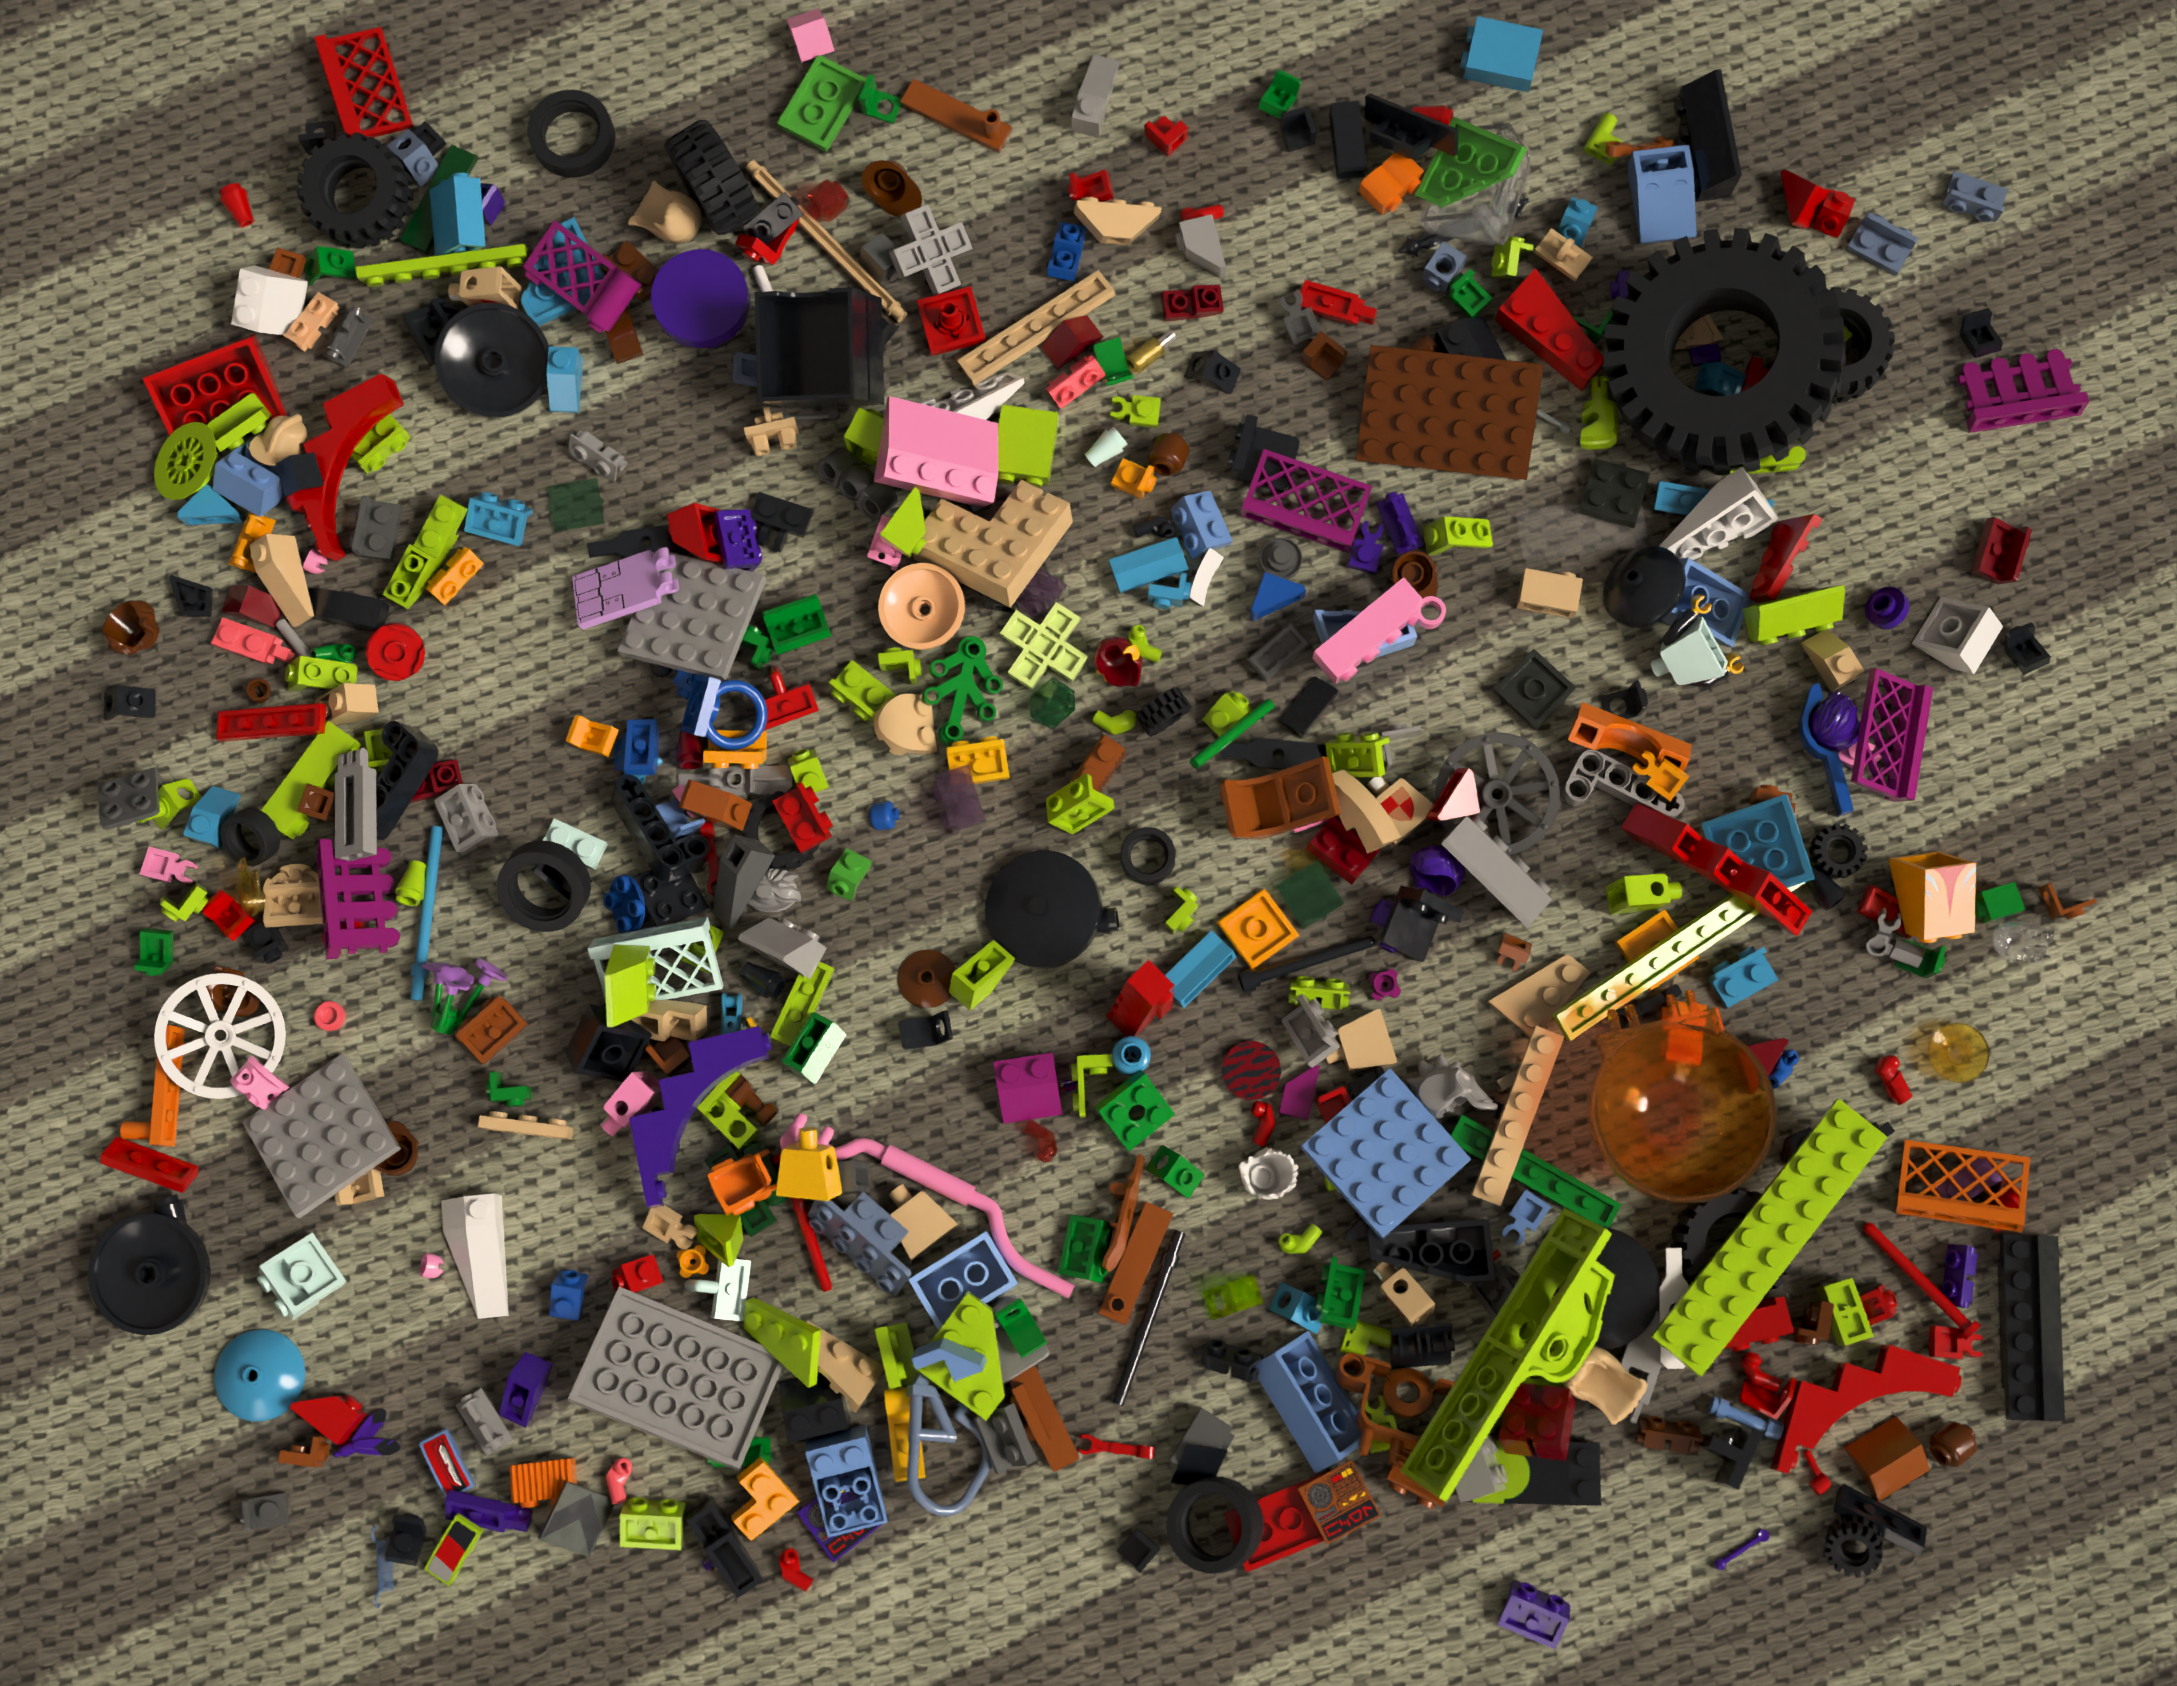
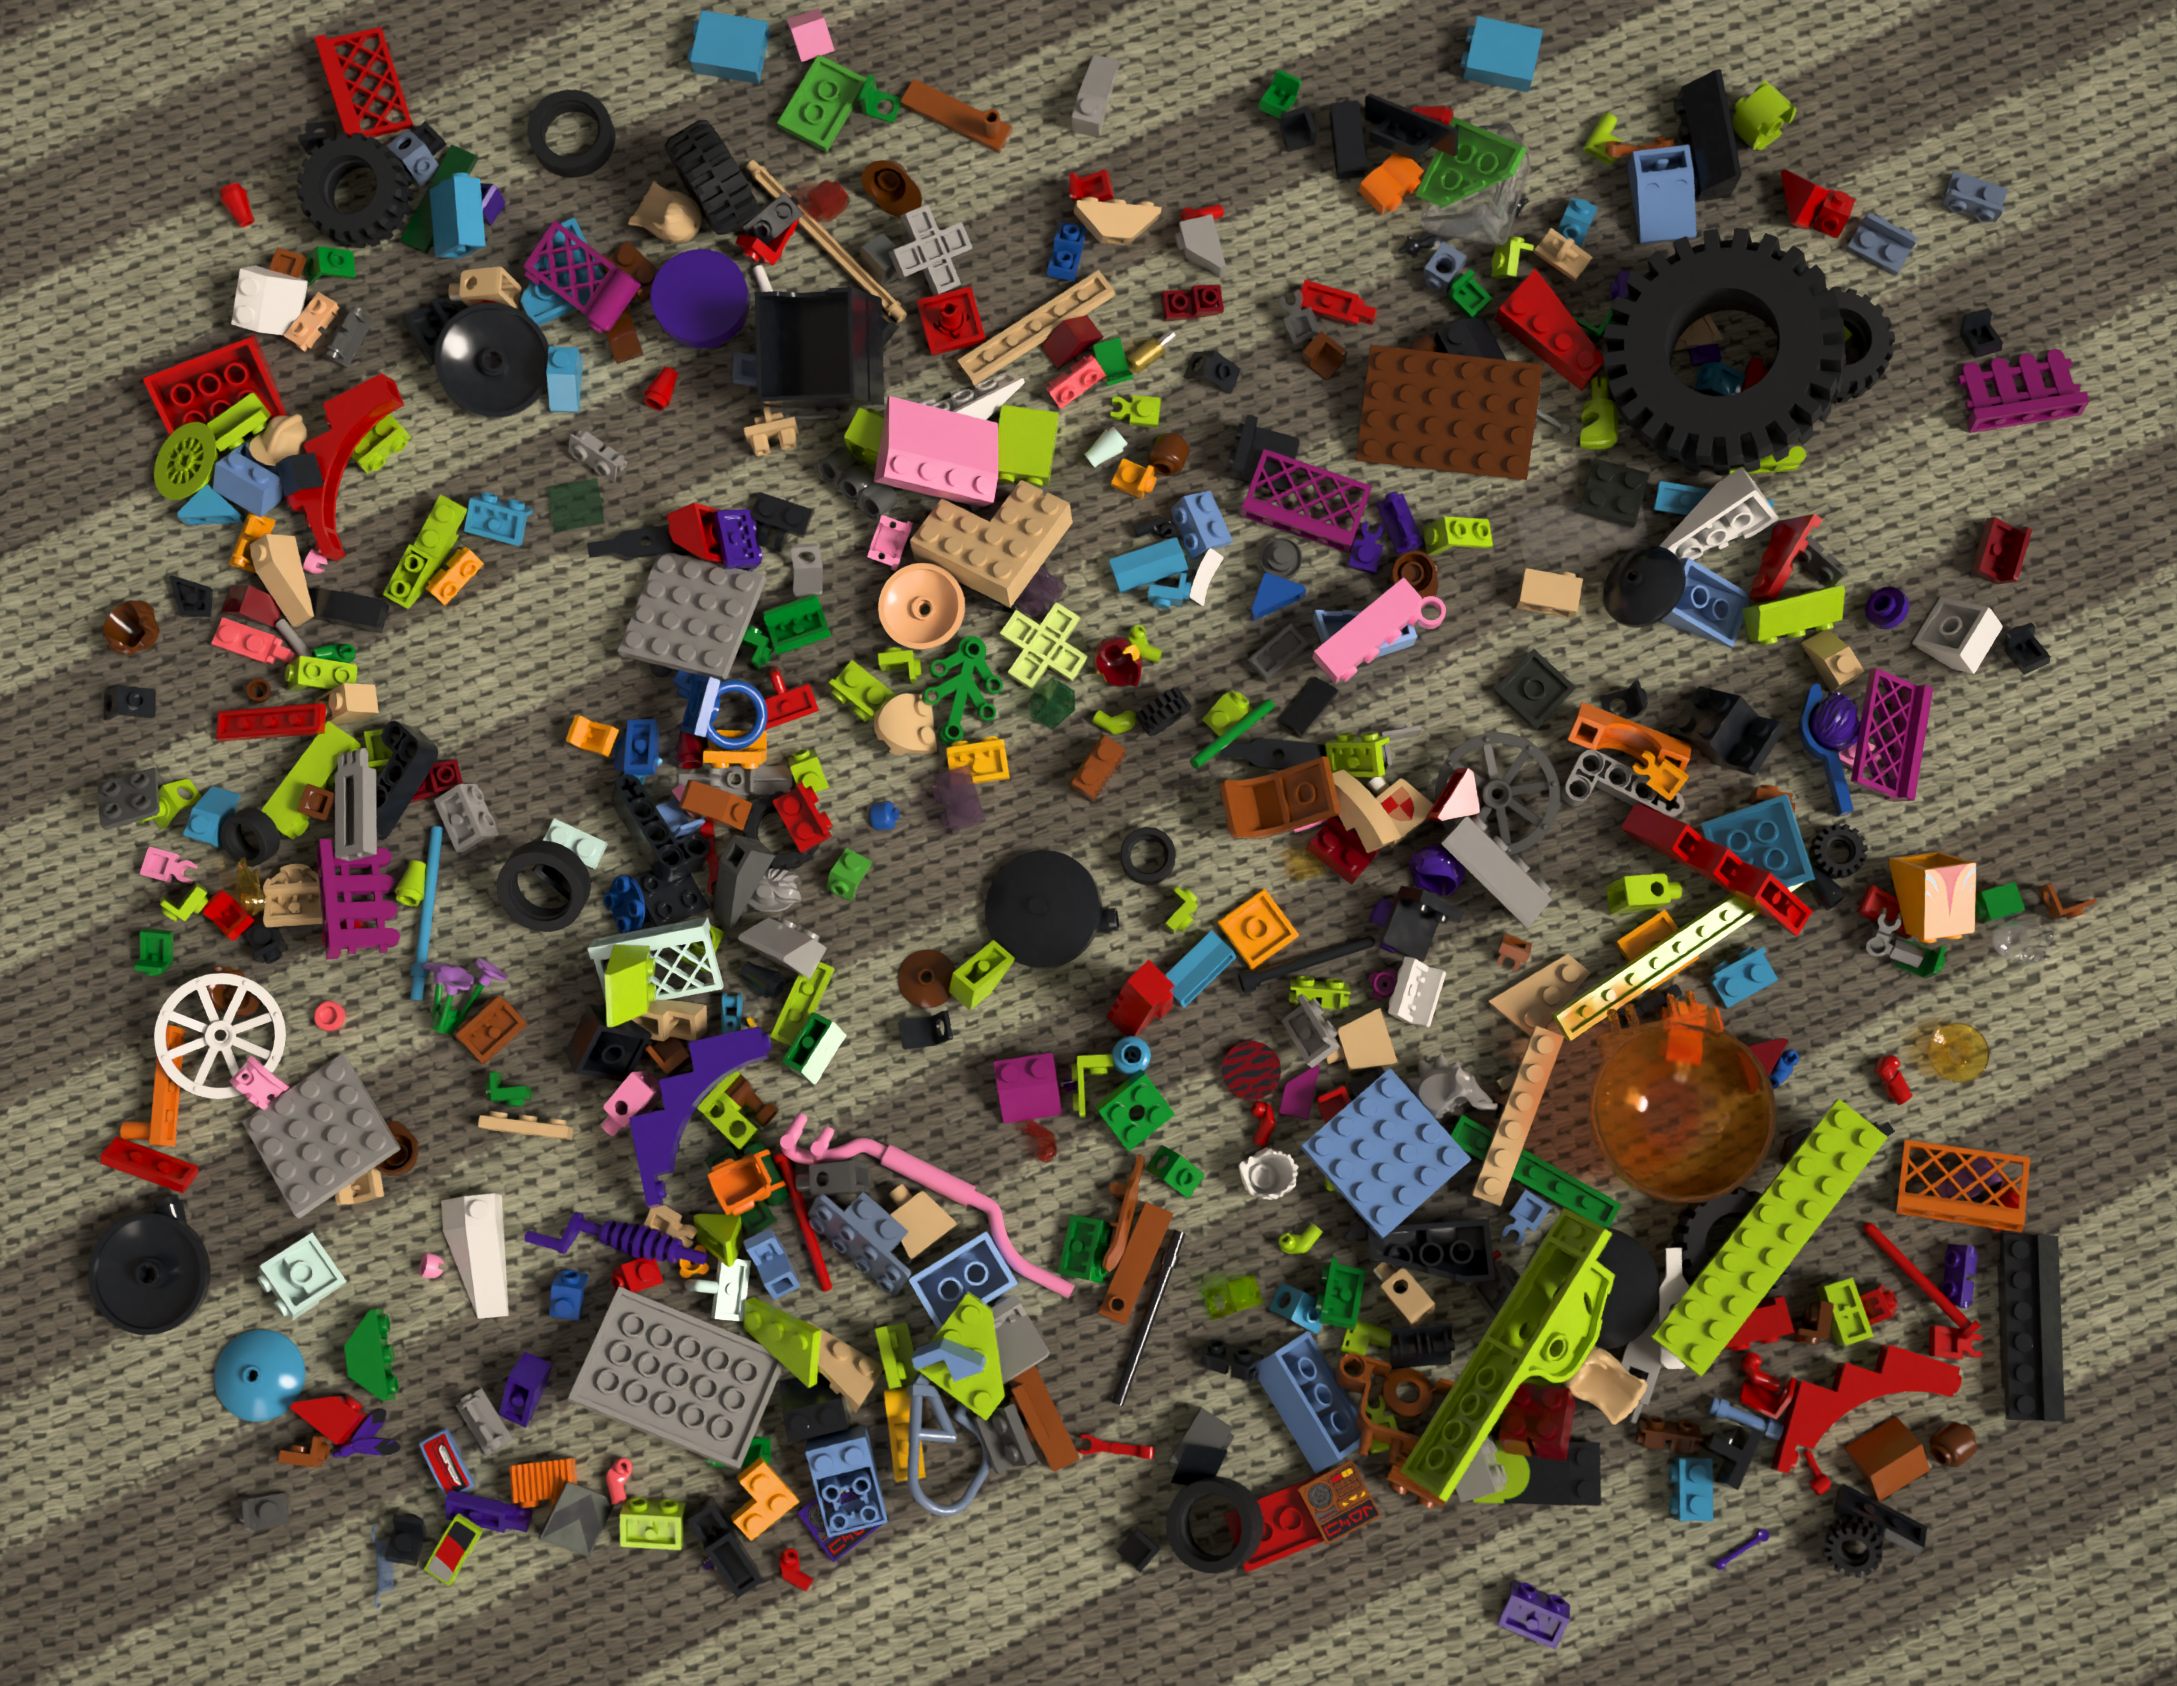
(371, 1356): none -> green slope
(376, 529): dark grey bracket -> none
(395, 651): red tile -> none
(432, 266): lime plate -> none
(623, 587): lavender tile -> none
(629, 1238): none -> dark purple piece
(660, 390): none -> red cone
(729, 46): none -> dark azure brick
(772, 1263): none -> medium blue brick
(807, 574): none -> light grey bracket
(809, 1169): yellow torso -> none
(907, 527): lime slope -> none
(1021, 1328): green bracket -> none
(1077, 805): lime bracket -> none
(1166, 134): red panel -> none
(1309, 894): clear green piece -> none
(1416, 992): none -> white bracket
(1692, 651): light aqua torso -> none
(1692, 1489): none -> dark azure bracket
(1727, 730): none -> black bracket
(1761, 116): none -> lime brick
(1825, 569): none -> dark grey hinge

